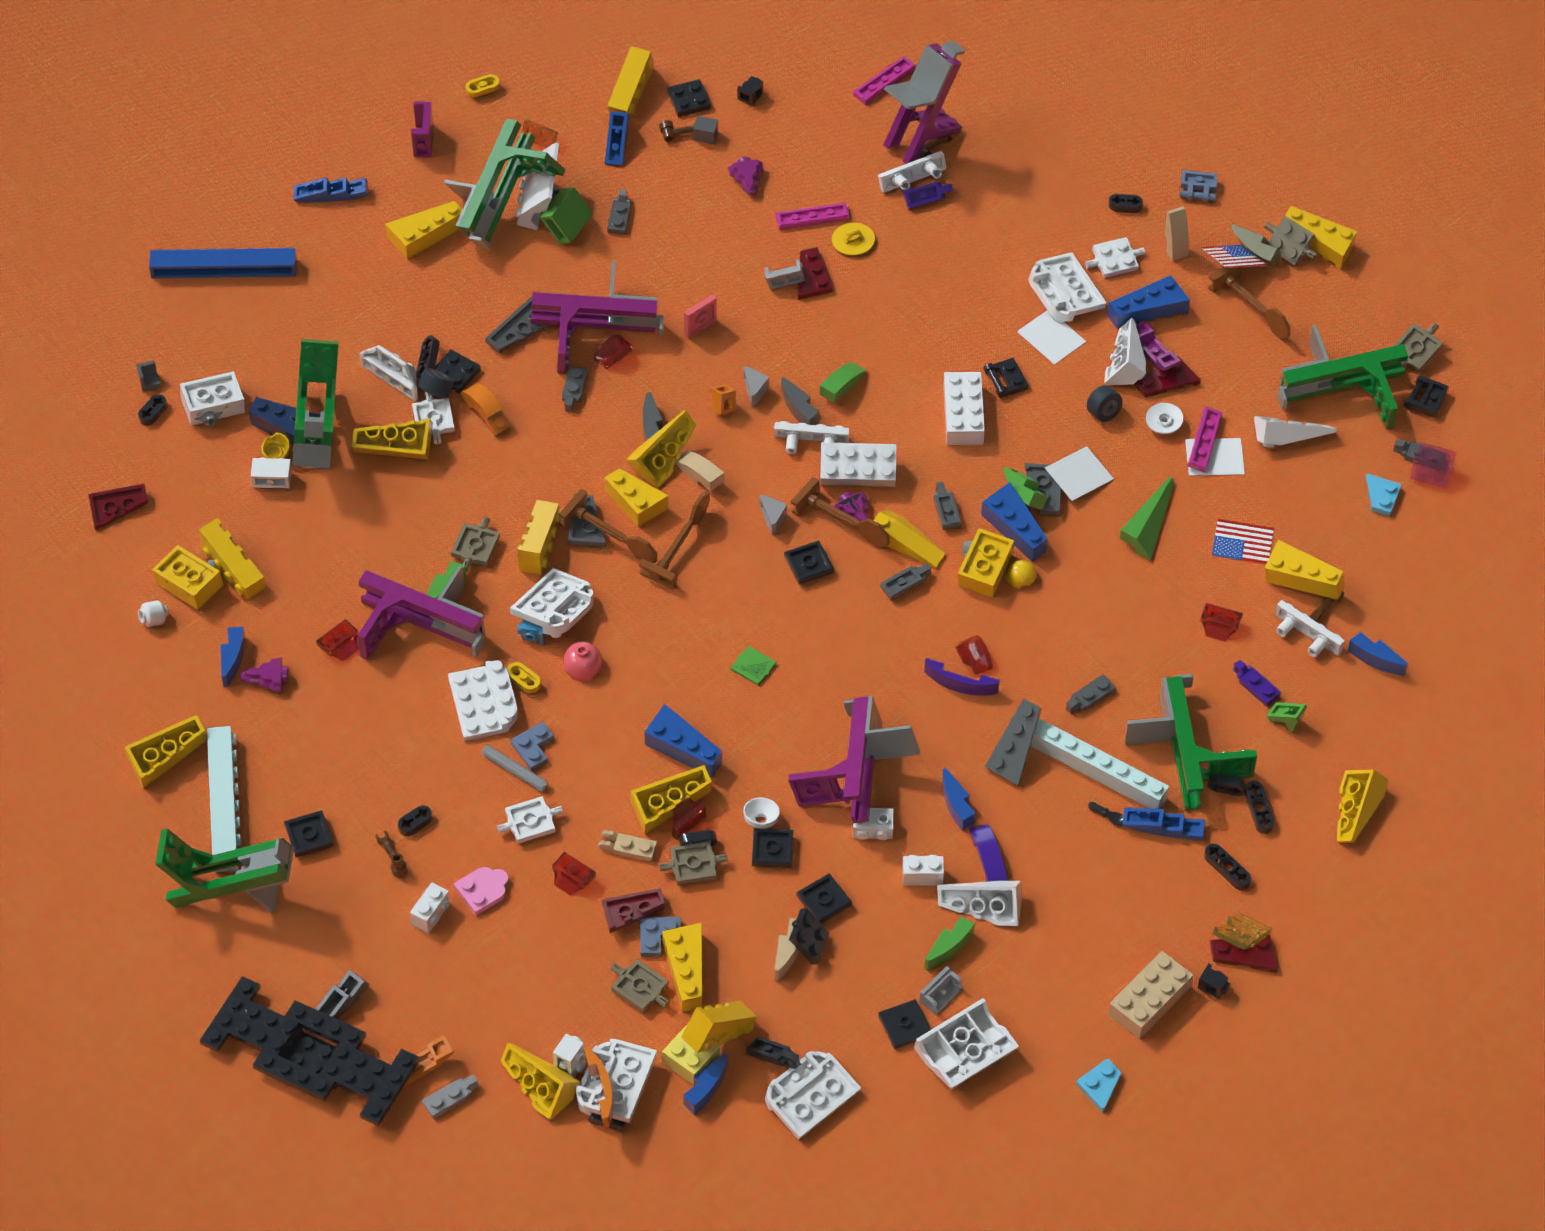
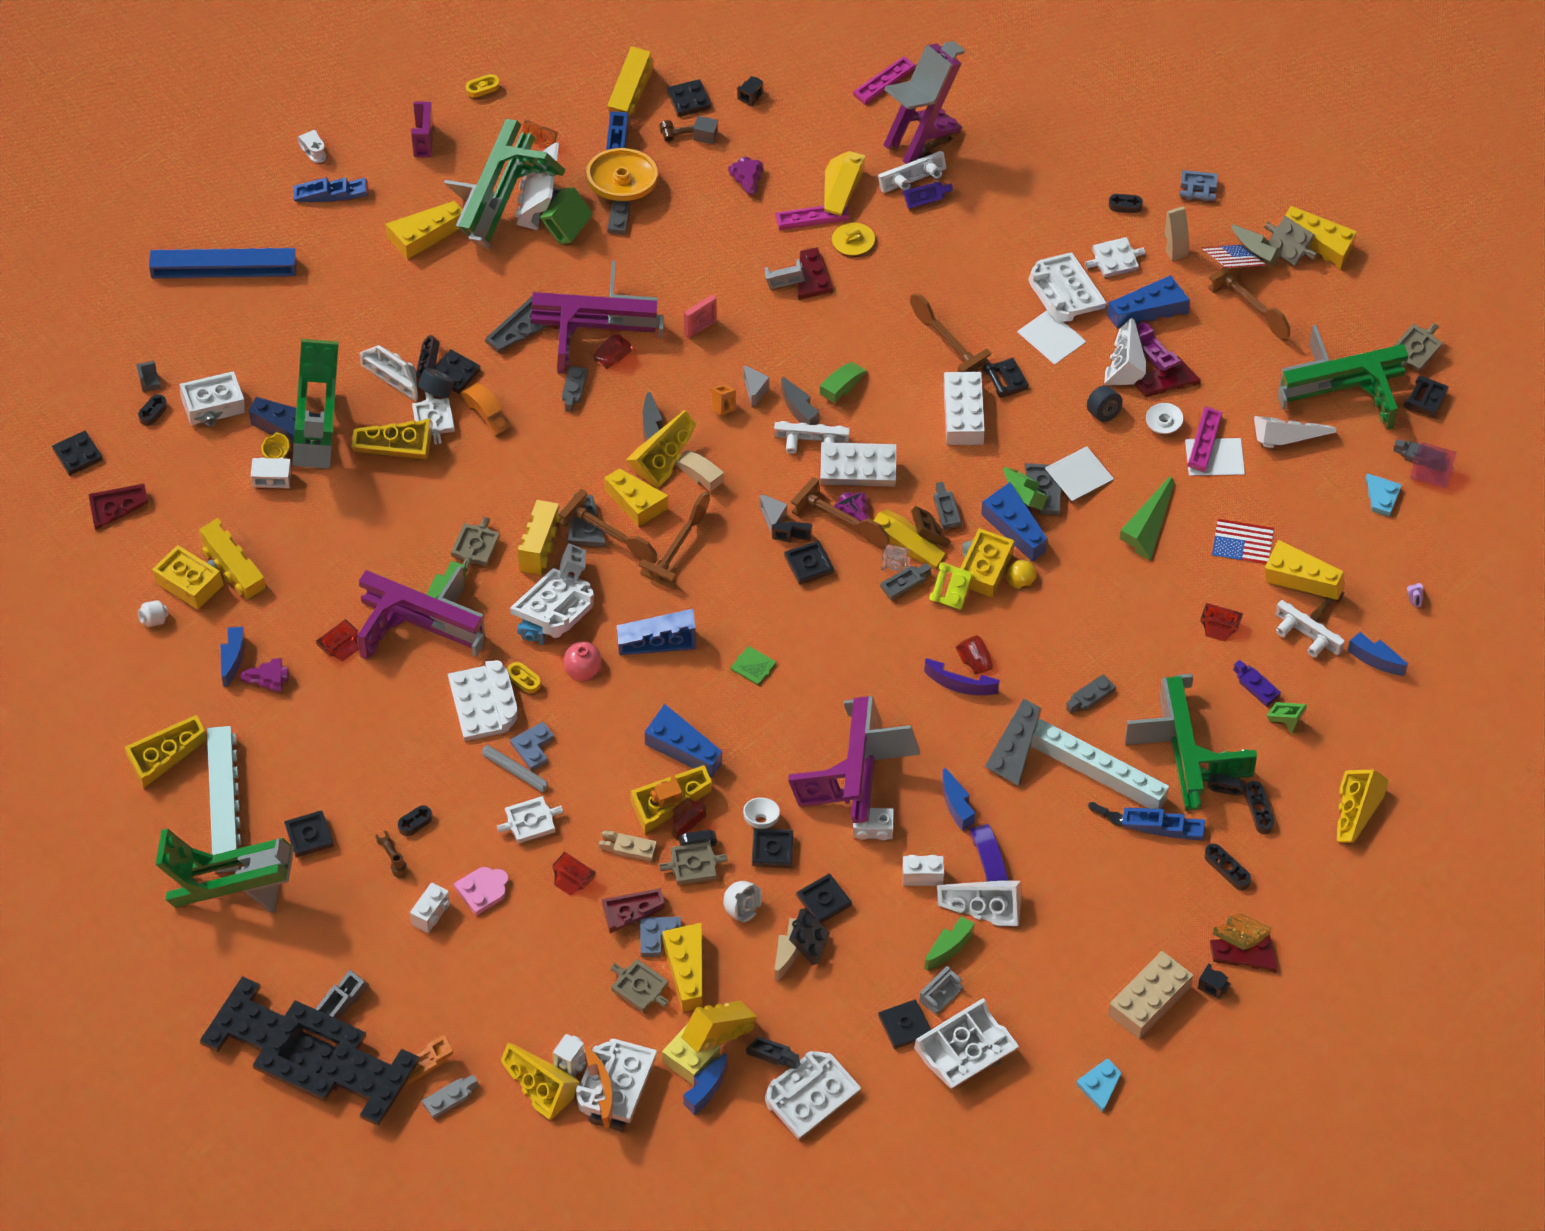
(77, 452): none -> black plate
(313, 146): none -> white piece
(572, 561): none -> light grey hinge
(621, 174): none -> light orange dish
(658, 634): none -> wedge
(666, 793): none -> orange brick
(742, 899): none -> white cylinder
(787, 530): none -> black slope
(841, 180): none -> yellow wedge
(895, 558): none -> clear brick
(924, 312): none -> dark orange piece
(928, 527): none -> reddish brown wing
(957, 586): none -> neon yellow plate
(1415, 594): none -> lavender piece

